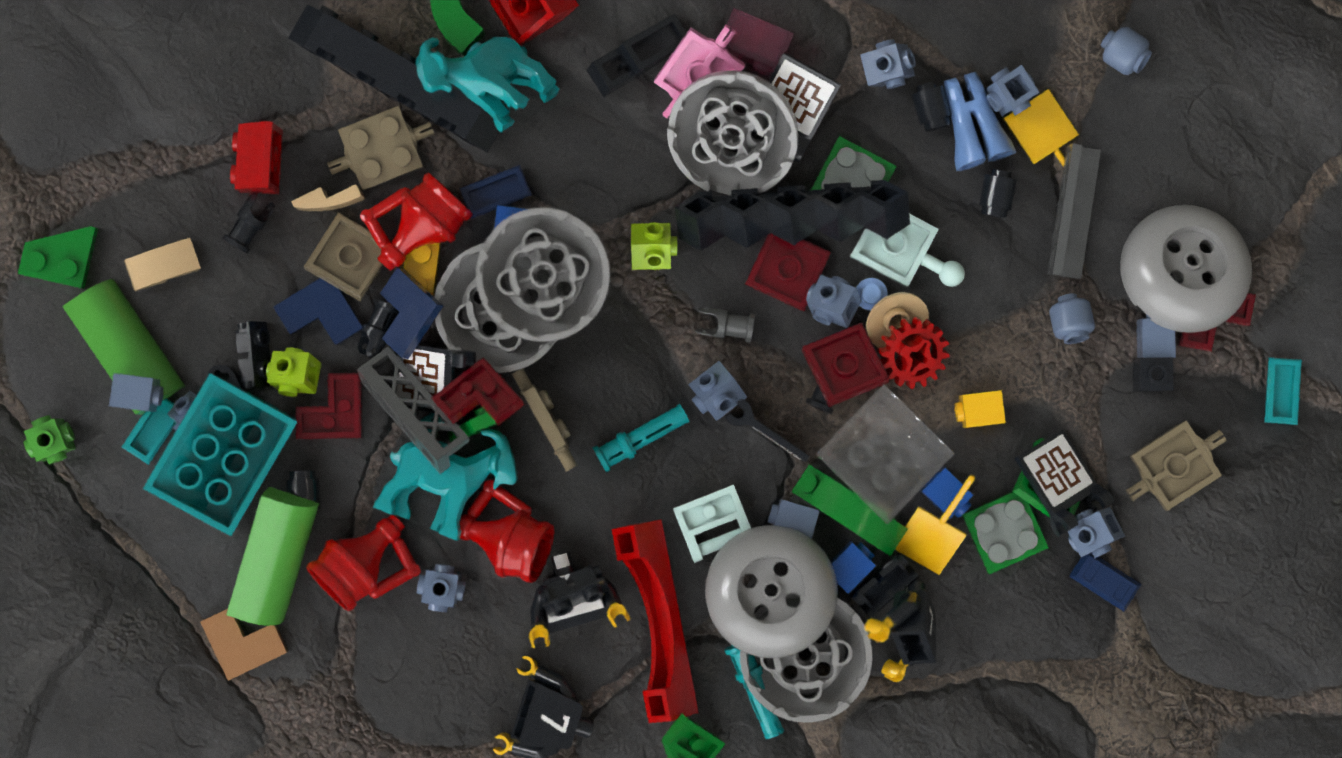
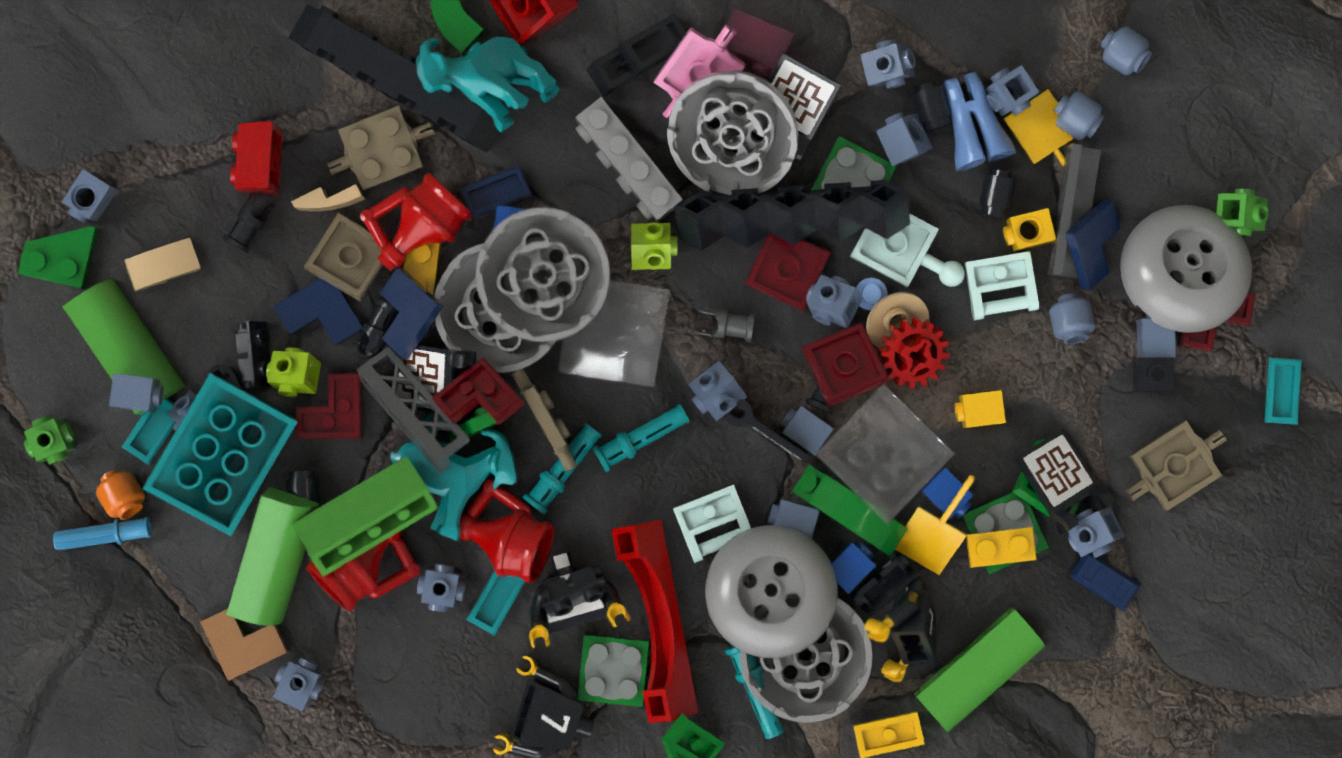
(103, 195): none -> sand blue brick
(103, 534): none -> dark azure axle
(120, 494): none -> orange head
(290, 691): none -> sand blue brick
(364, 516): none -> bright green brick
(495, 602): none -> teal tile
(553, 481): none -> teal pin
(613, 670): none -> light grey piece
(622, 338): none -> clear slope
(629, 160): none -> light grey brick
(805, 429): none -> sand blue brick
(888, 734): none -> yellow plate
(903, 138): none -> sand blue brick
(979, 669): none -> bright green brick
(1001, 274): none -> light aqua plate
(1001, 547): none -> yellow plate
(1039, 219): none -> yellow brick
(1078, 115): none -> sand blue head
(1087, 240): none -> dark blue tile
(1243, 211): none -> bright green brick

